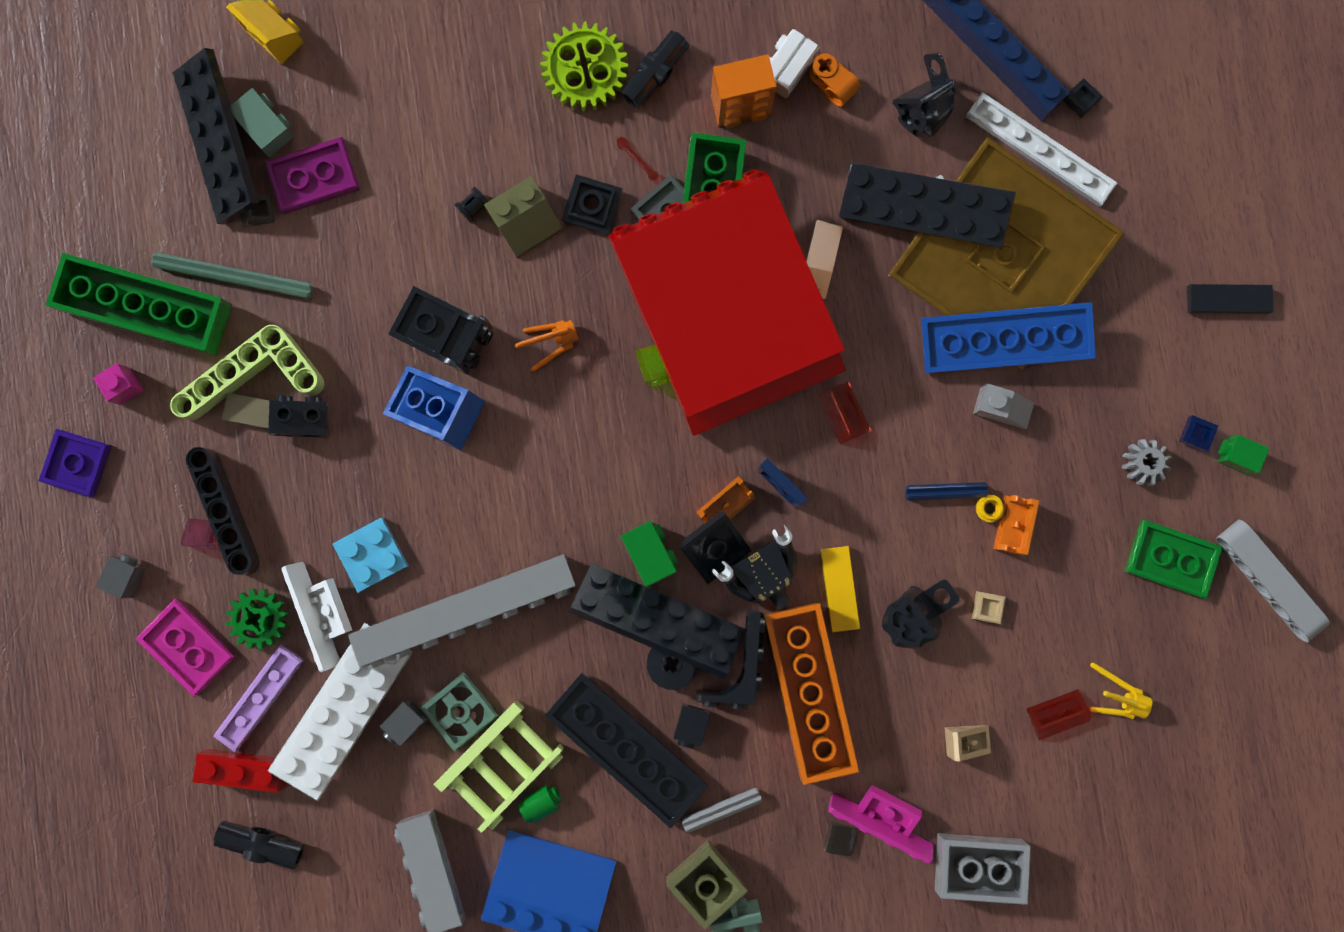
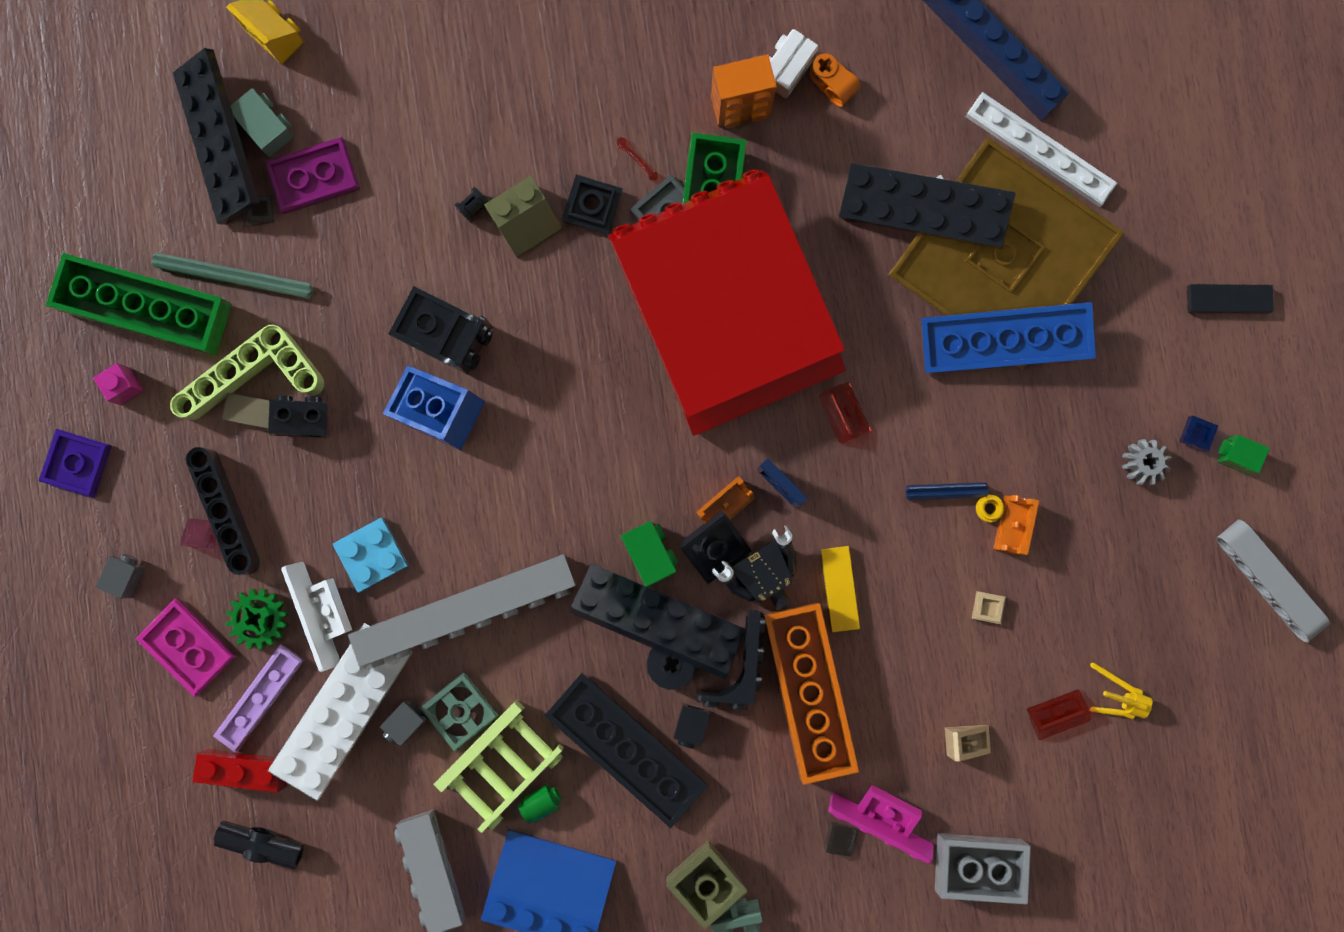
(562, 332): orange plant -> none
(609, 60): lime gear -> none
(651, 366): clear neon green brick -> none
(655, 69): black piece -> none
(721, 810): light grey axle -> none
(823, 253): light nougat slope -> none
(915, 616): black piece -> none
(929, 104): black piece -> none
(1003, 406): light grey slope -> none
(1082, 98): black tile -> none
(1173, 559): green tile -> none

